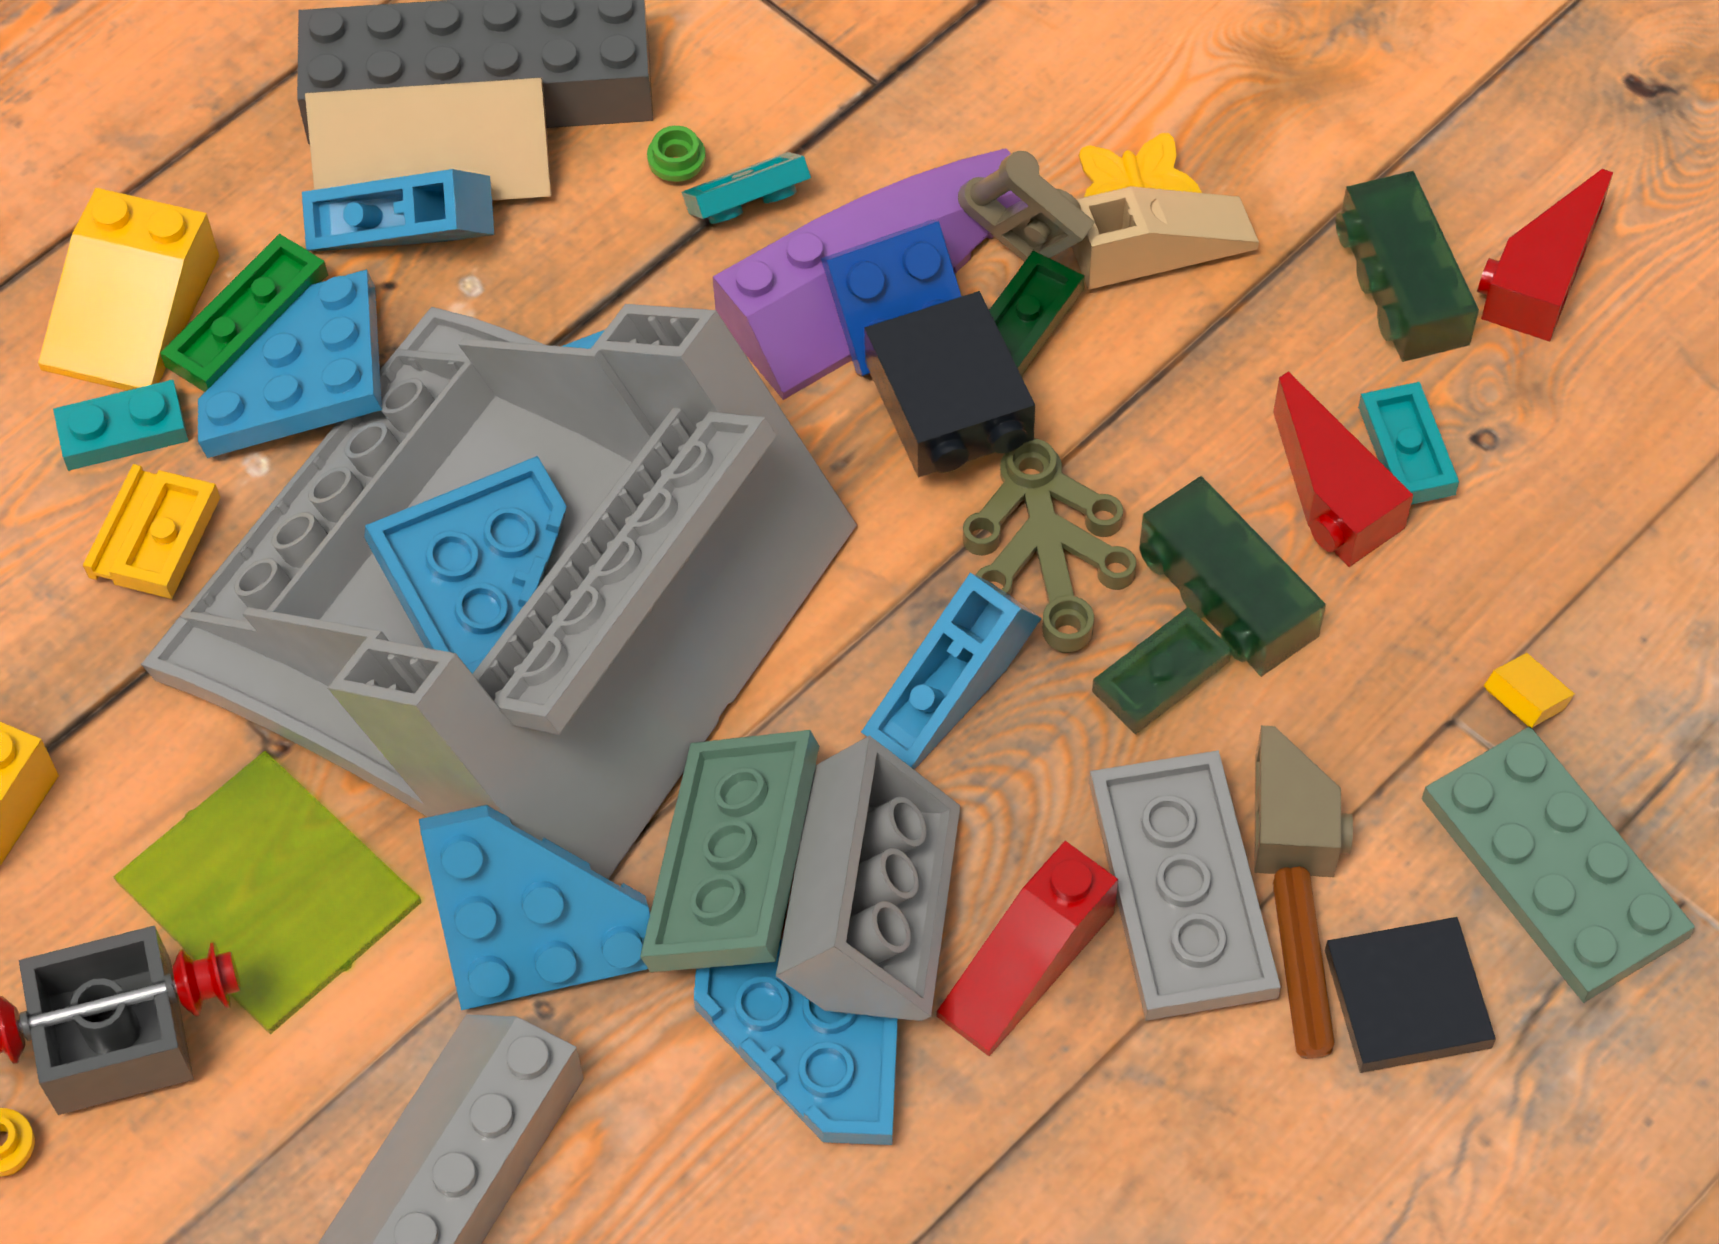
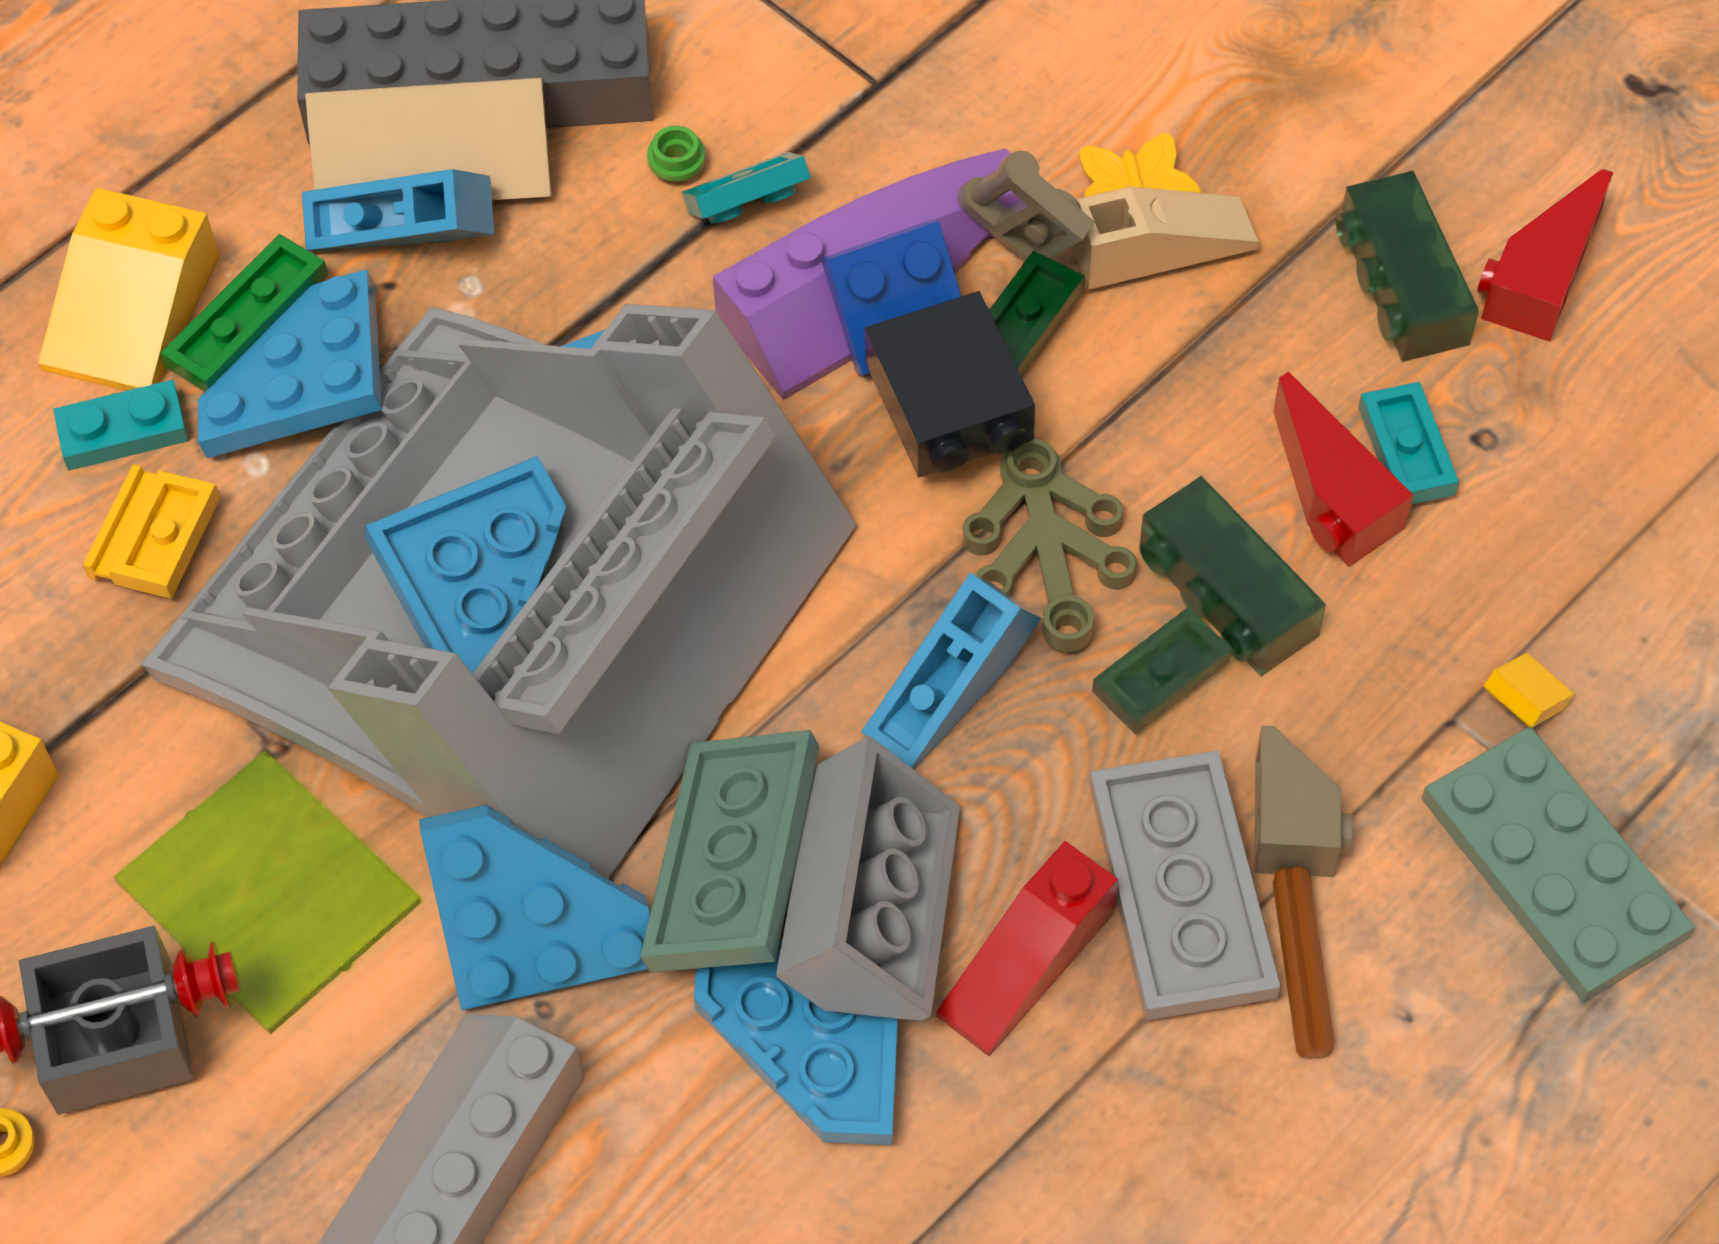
(1409, 994): black tile -> none

